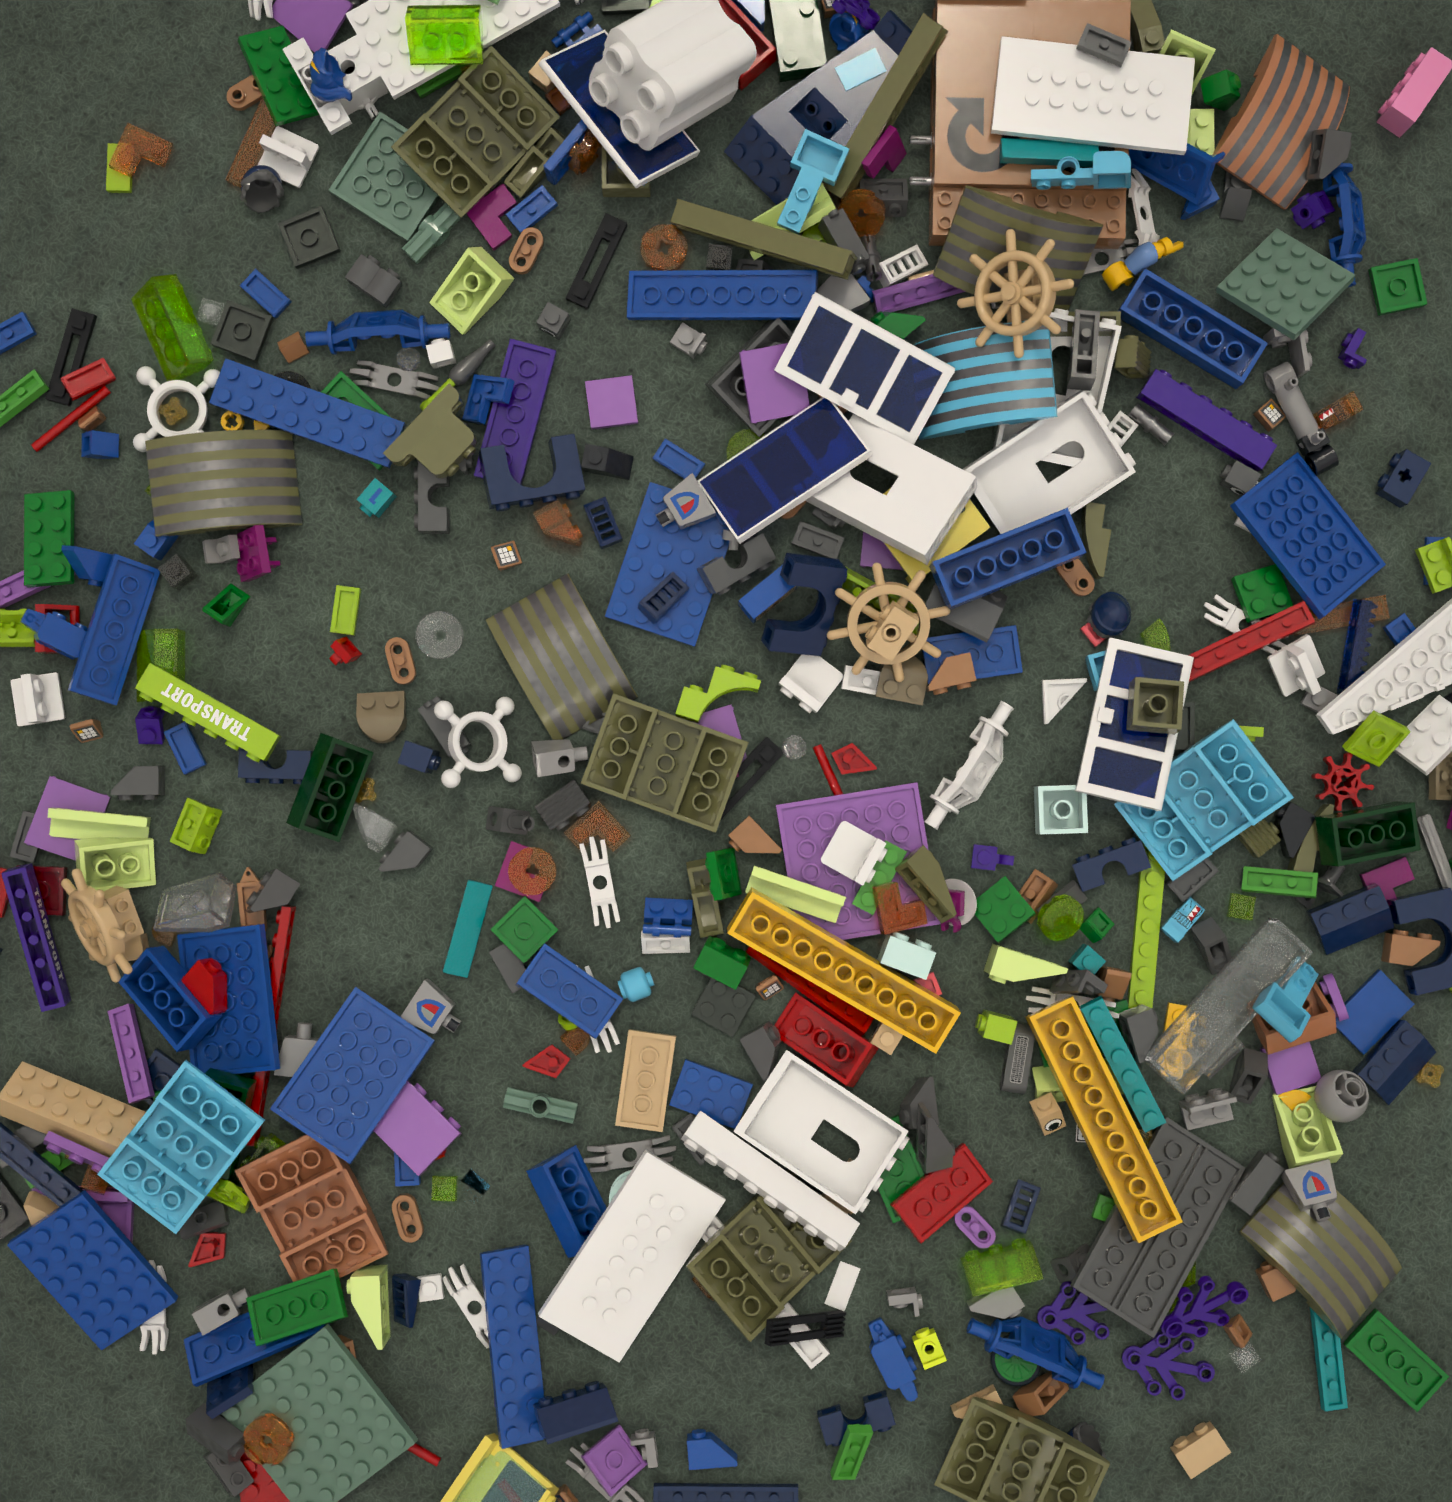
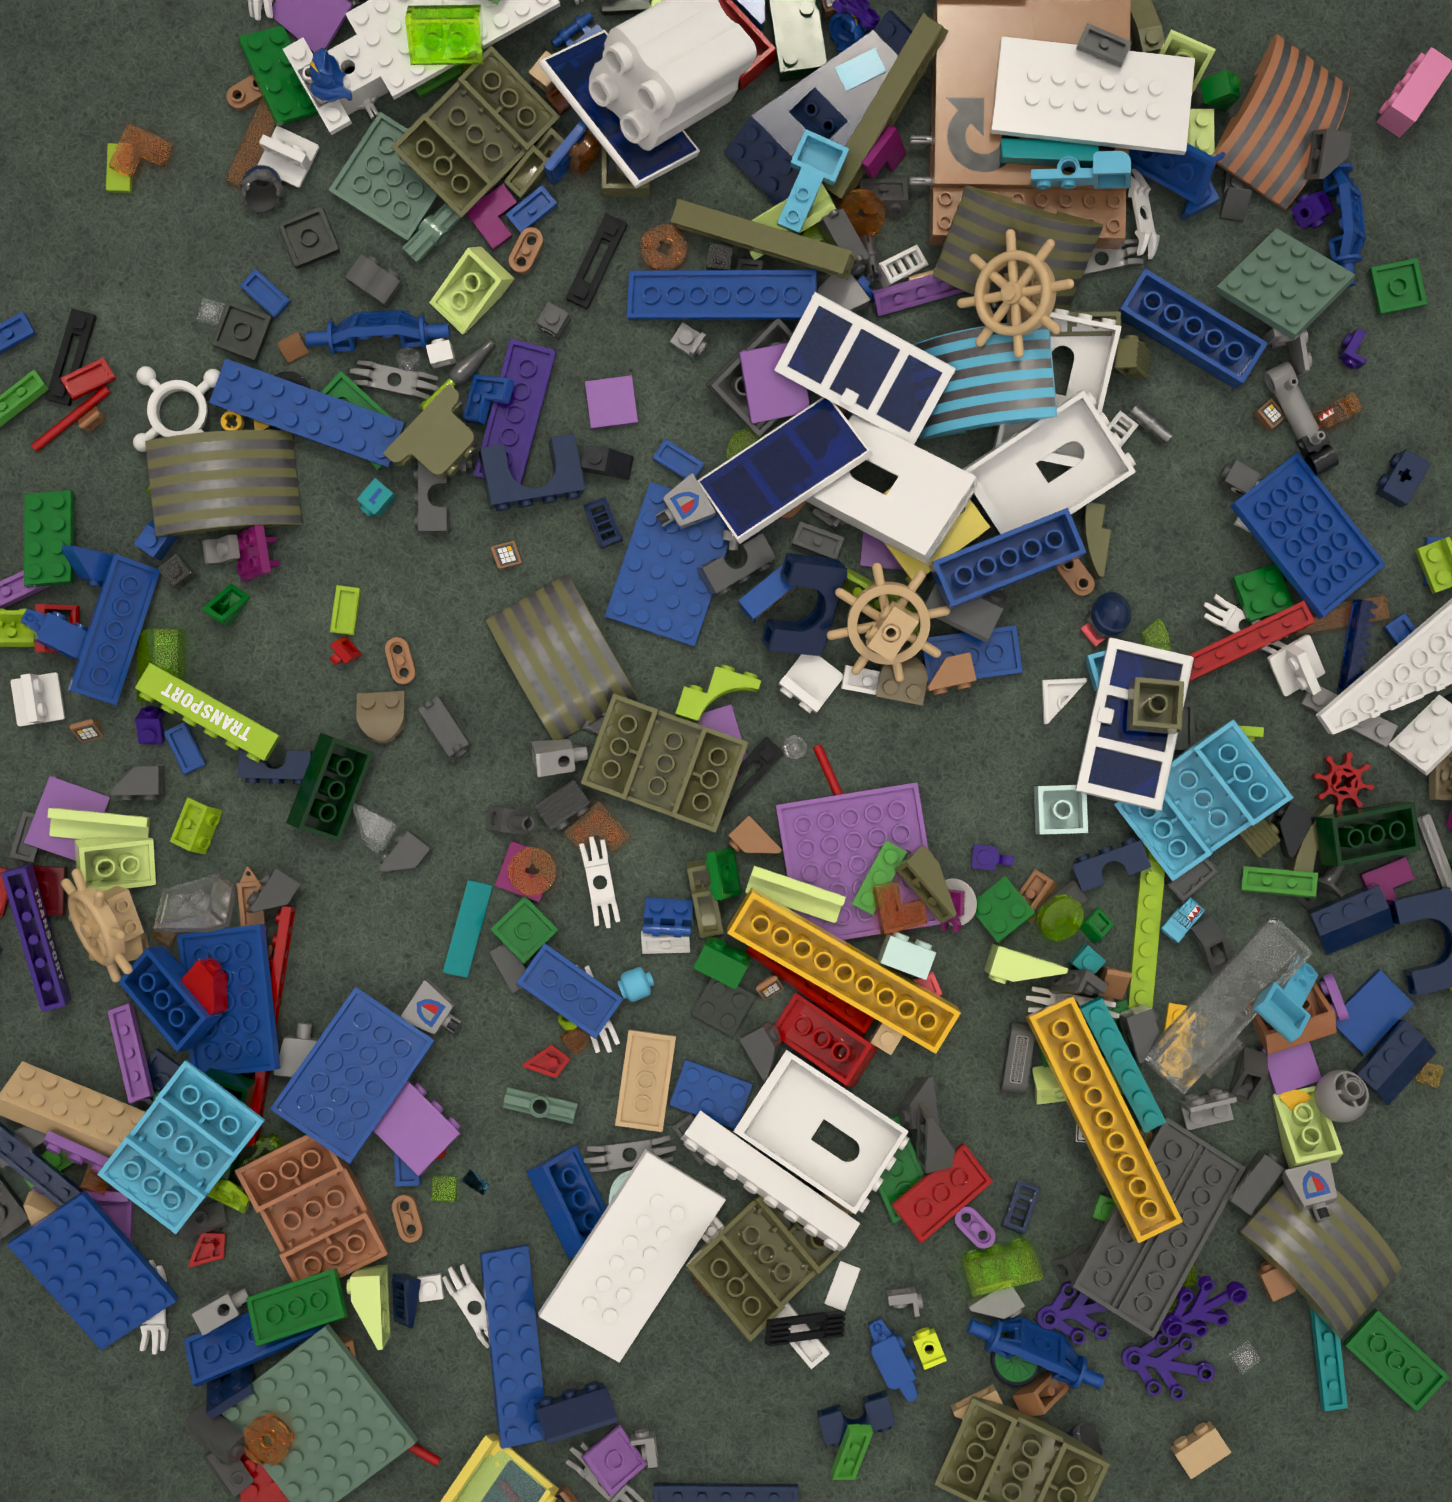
(100, 445): blue brick -> none
(172, 327): clear neon green slope -> none
(172, 418): clear yellow plate -> none
(370, 795): clear yellow plate -> none
(419, 757): dark blue brick -> none
(427, 635): clear dish -> none
(504, 706): white piece -> none
(556, 525): clear orange slope -> none
(657, 591): dark blue slope -> none
(708, 1451): blue slope -> none
(852, 760): red piece -> none
(854, 853): white bracket -> none
(897, 323): green slope -> none
(978, 769): white plate -> none
(996, 1026): lime brick -> none
(1047, 1113): tan brick -> none
(1083, 350): dark grey slope -> none
(1137, 261): piece -> none
(1206, 420): dark purple brick -> none
(1238, 1331): medium nougat slope -> none
(1241, 906): clear neon green tile -> none
(1376, 738): lime tile -> none
(1405, 949): medium nougat slope -> none

